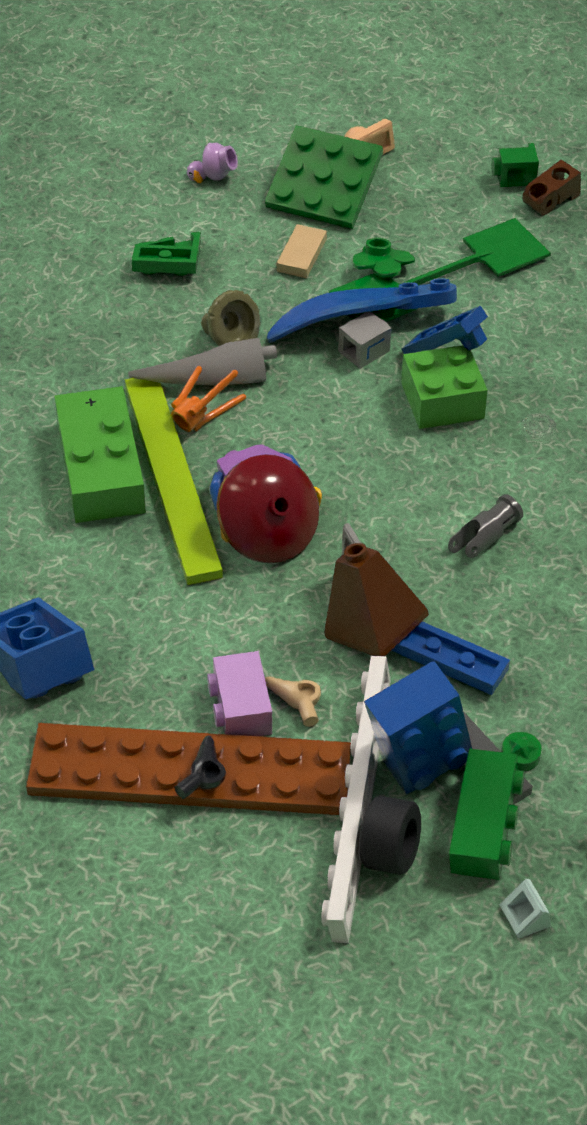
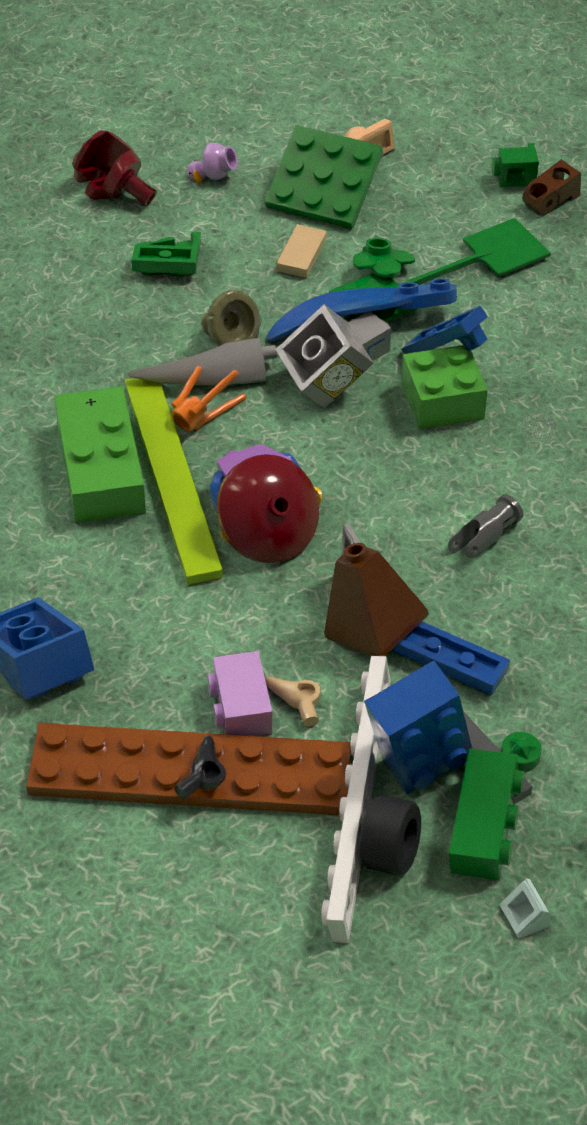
(110, 169): none -> dark red piece
(324, 356): none -> light grey brick

